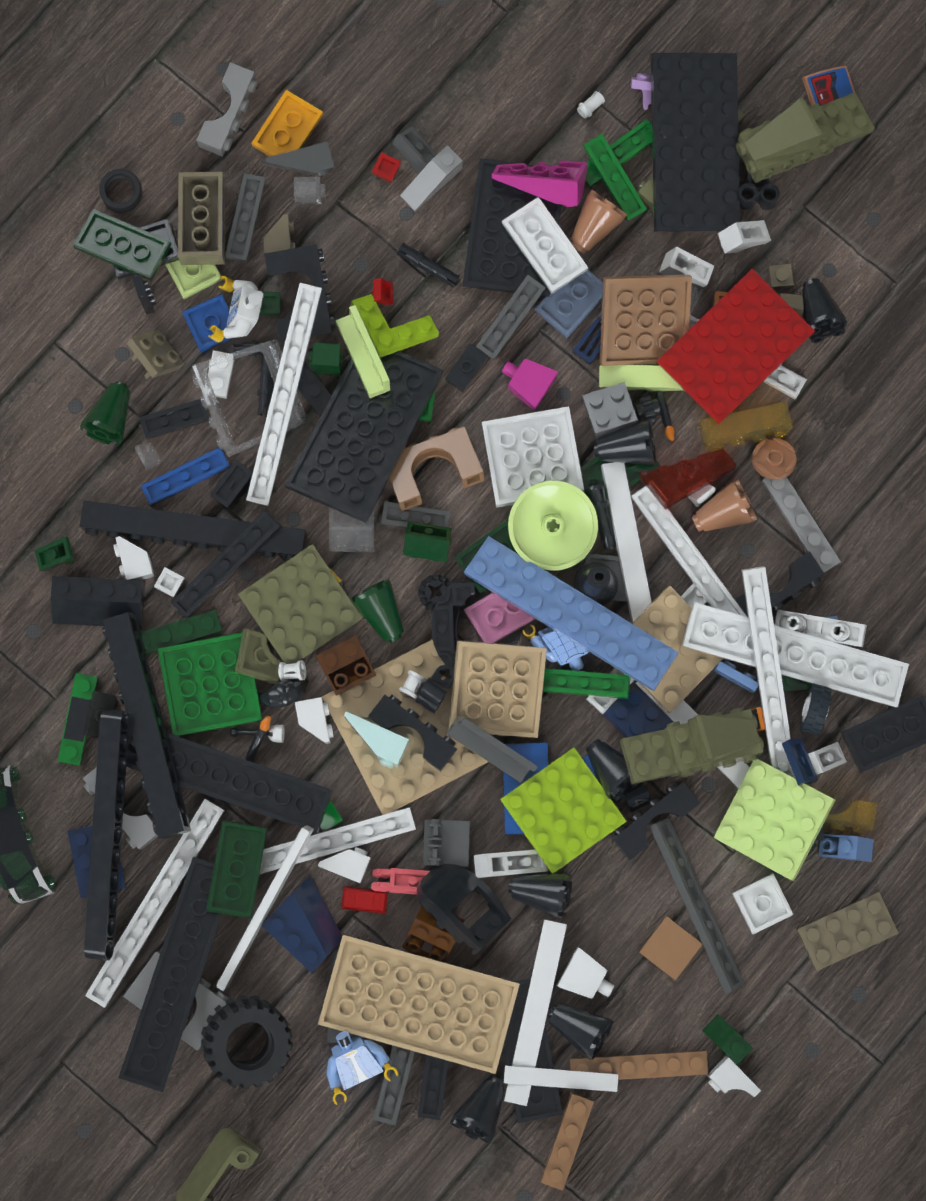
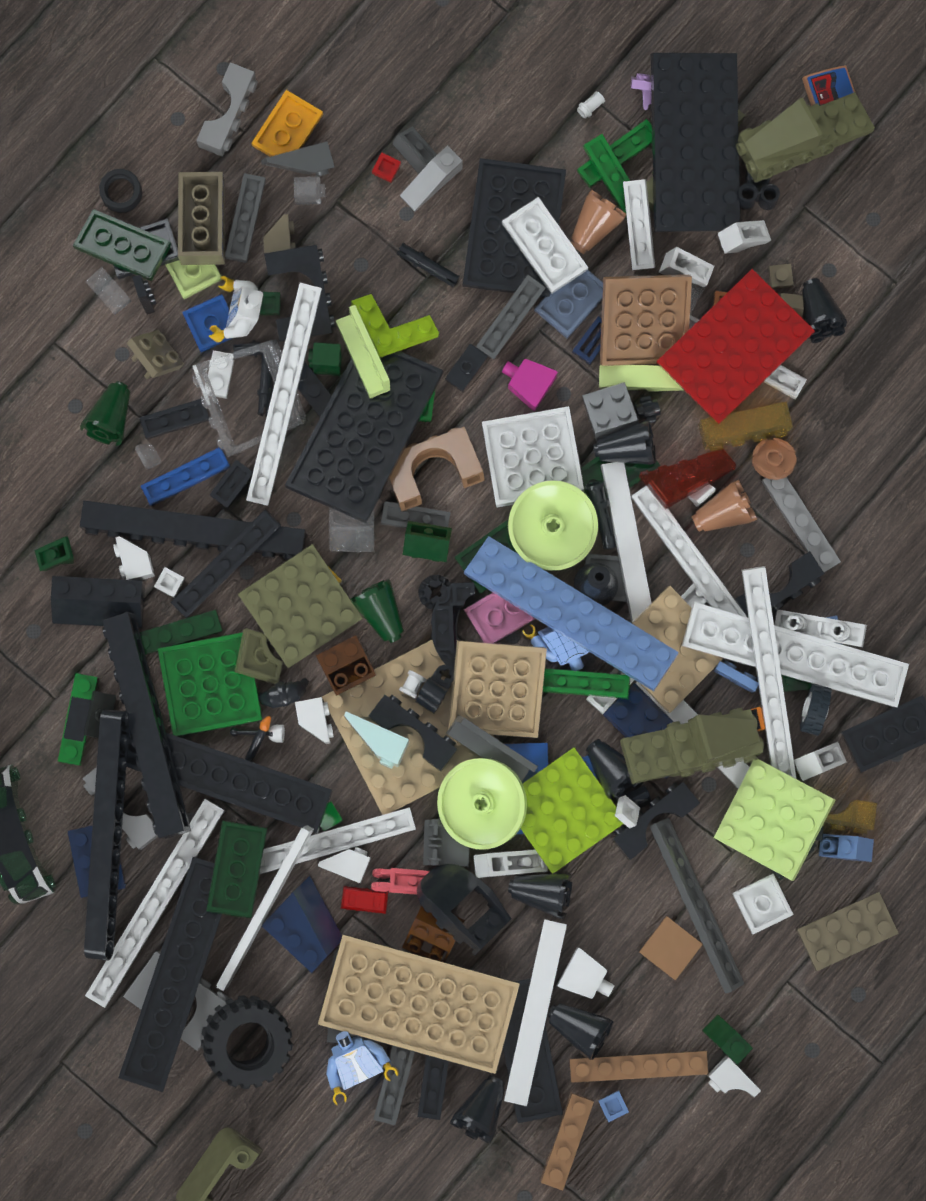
(108, 291): none -> clear plate
(292, 671): white bush -> none
(383, 291): red plate -> none
(482, 803): none -> yellowish green dish
(553, 183): dark pink wedge -> none
(561, 1078): white sticker -> none
(613, 1106): none -> medium blue plate
(627, 811): none -> white plate
(639, 224): none -> white plate
(669, 429): black piece -> none
(799, 761): dark blue tile -> none

